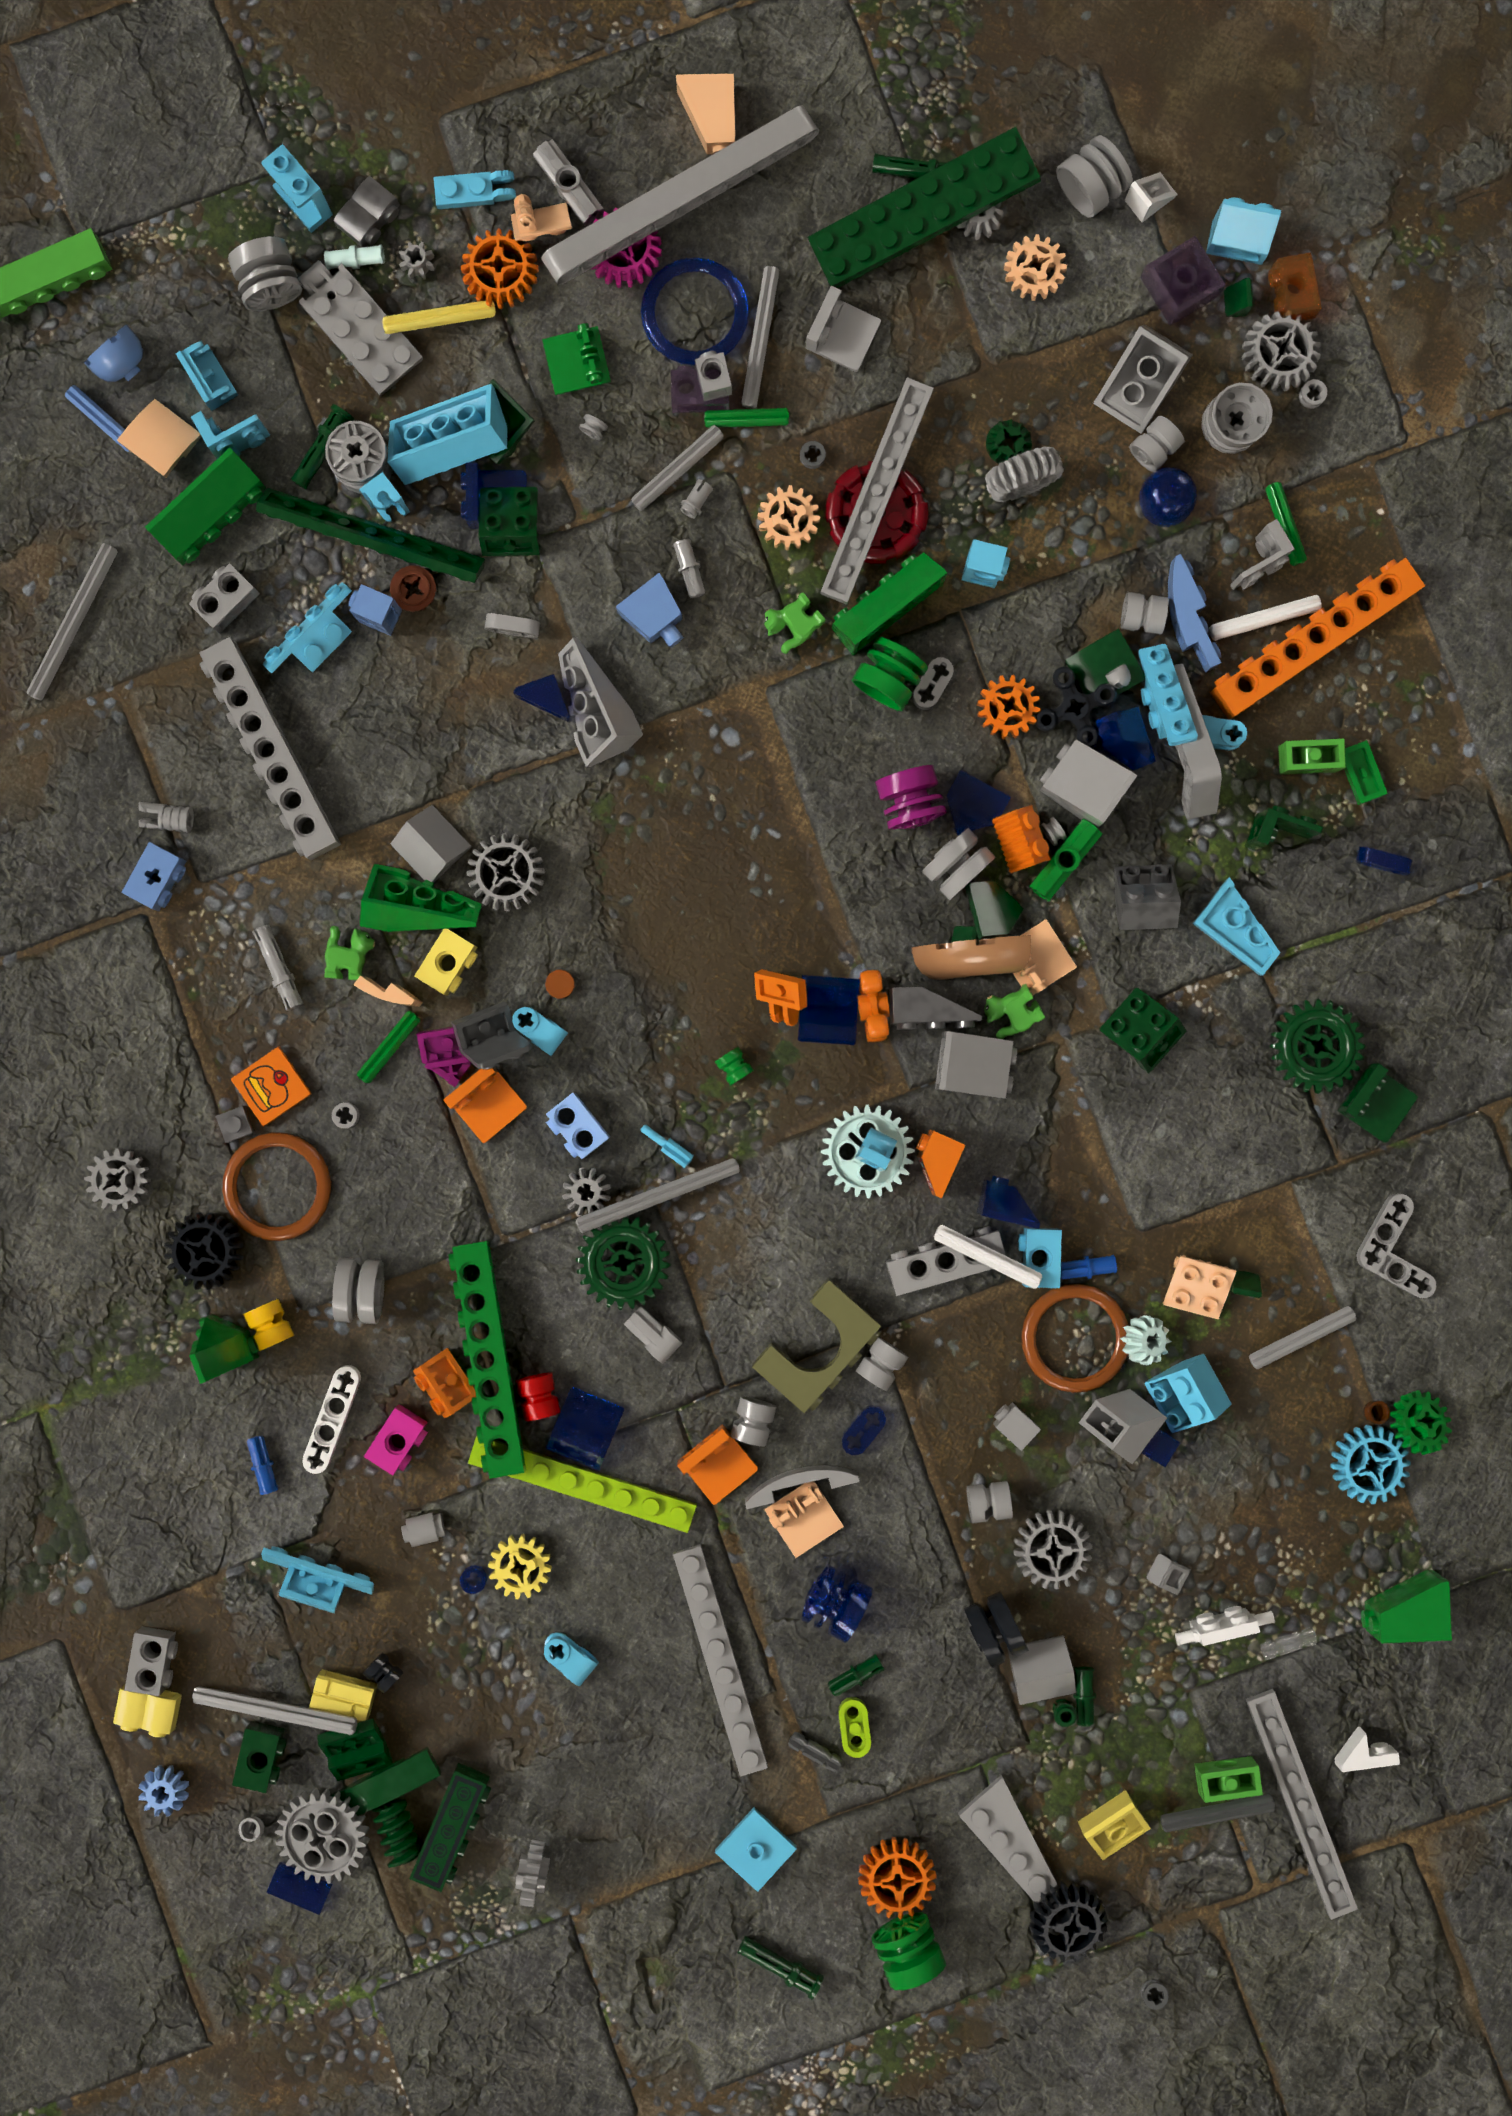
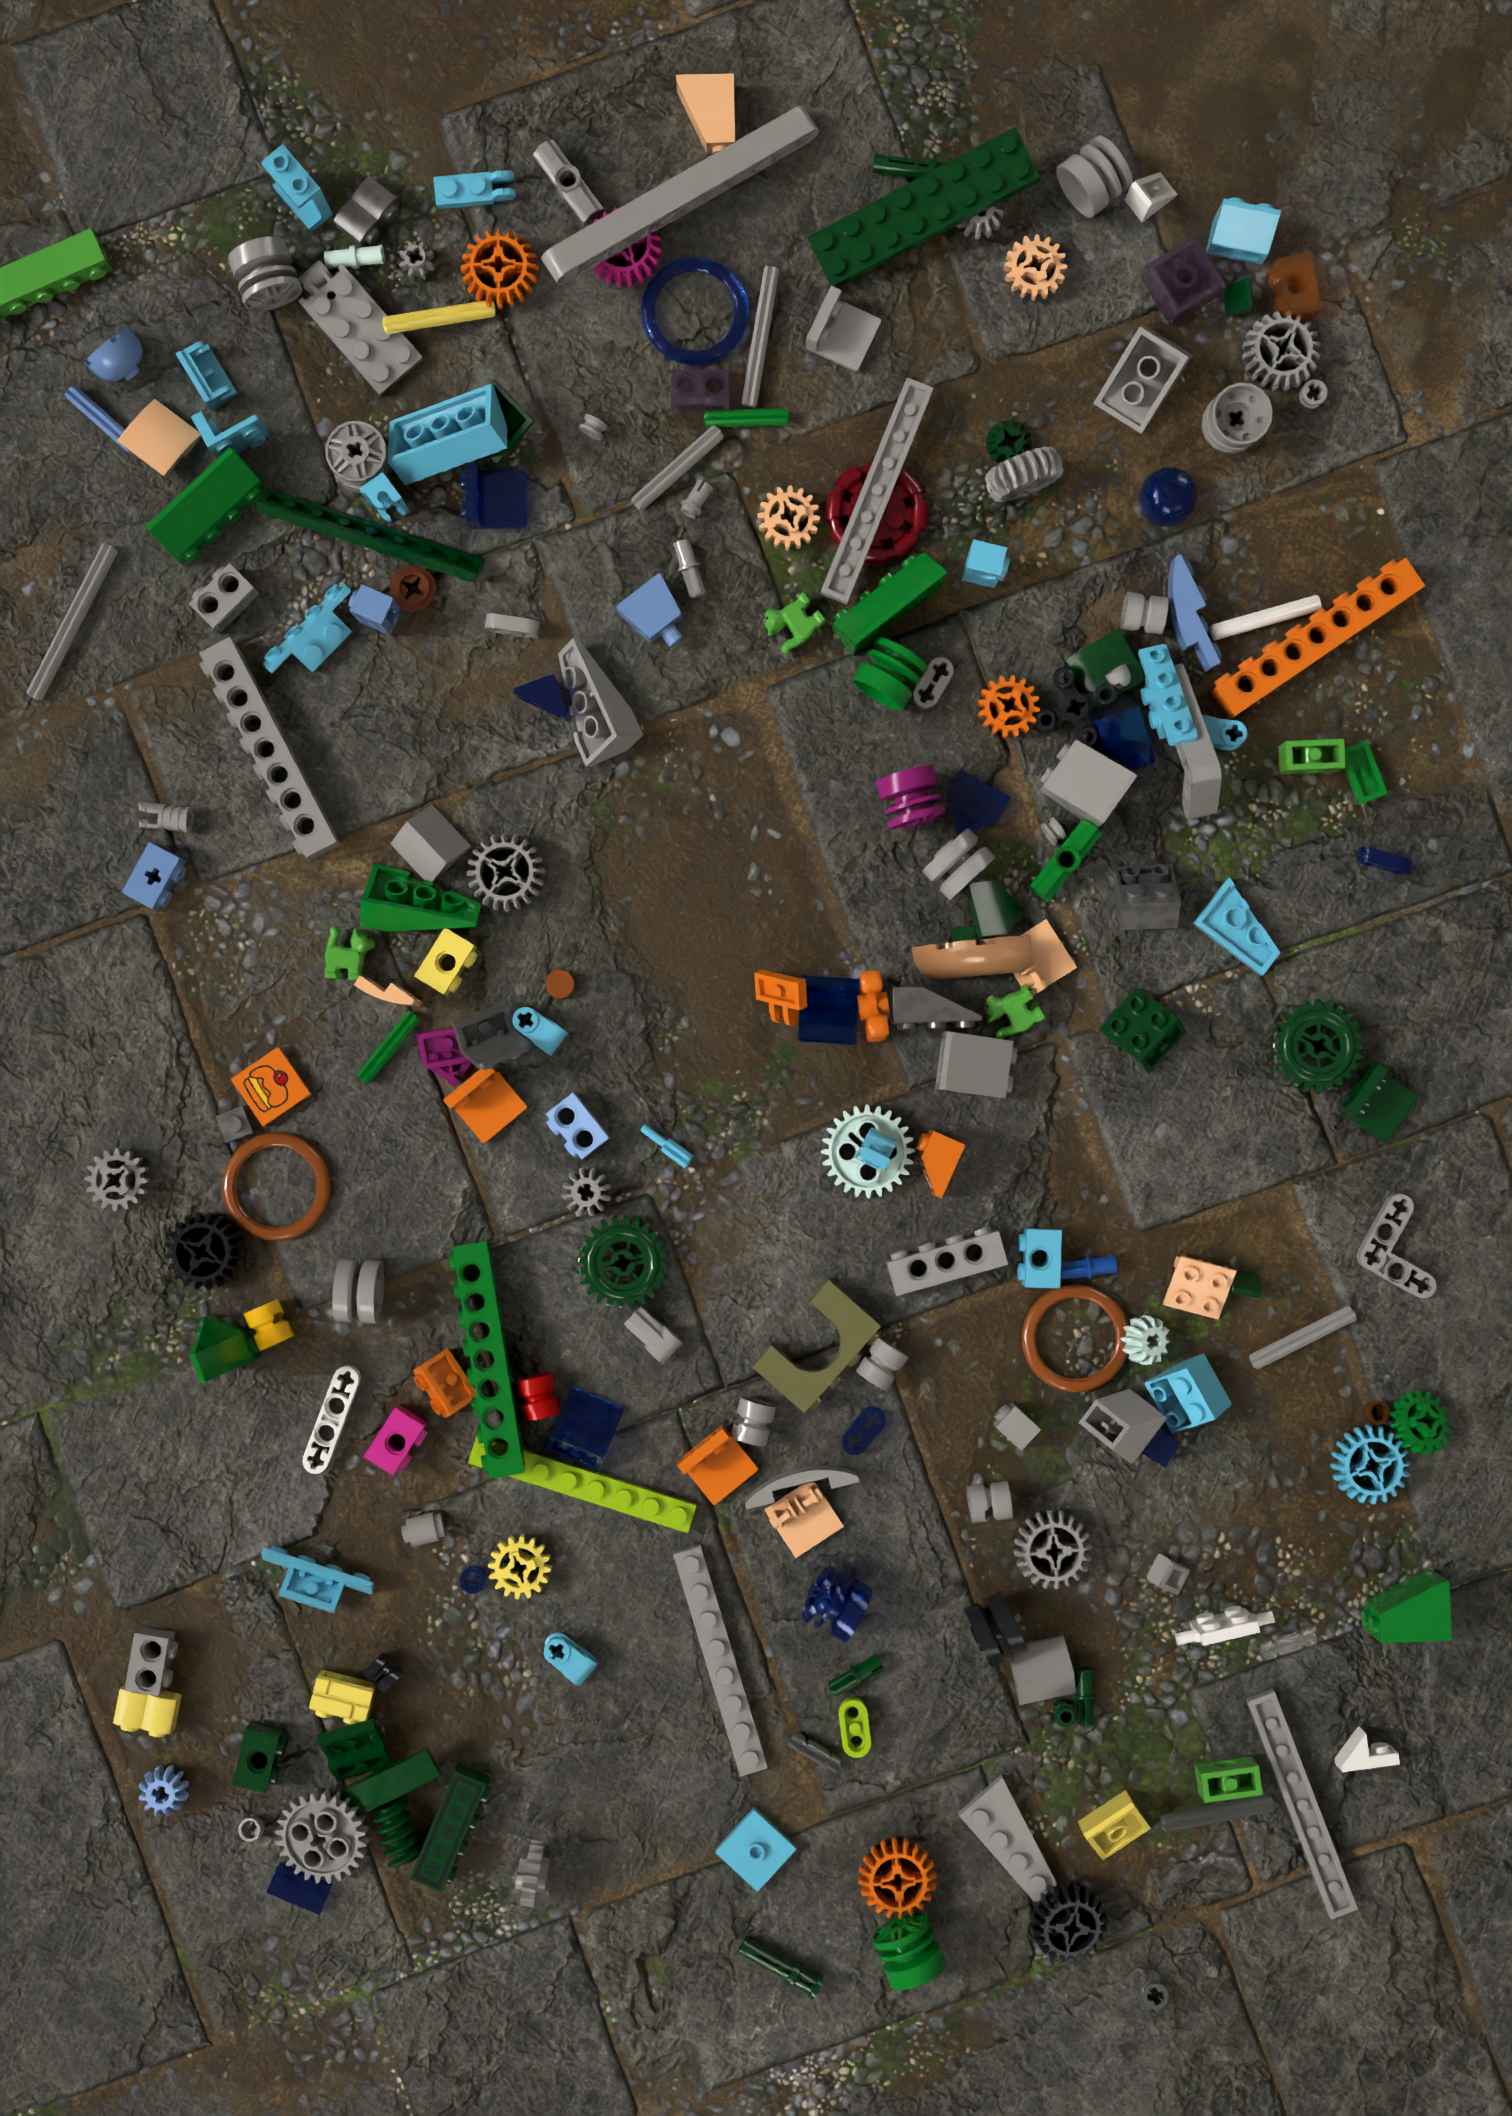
(262, 1465): blue axle -> none
(275, 962): light grey pin -> none
(275, 1710): light grey axle -> none
(316, 453): dark green pin -> none
(353, 1110): light grey bush -> none
(508, 521): dark green bracket -> none
(531, 222): light nougat hinge -> none
(576, 360): green hinge -> none
(657, 1195): light grey axle -> none
(716, 387): light grey brick -> none
(733, 1065): green wheel -> none
(804, 451): dark grey bush -> none
(988, 1256): white axle -> none
(1005, 1203): clear blue slope -> none
(1021, 839): orange brick -> none
(1153, 447): light grey wheel -> none
(1270, 820): dark green bracket -> none
(1273, 545): light grey bracket -> none
(1283, 513): green axle -> none

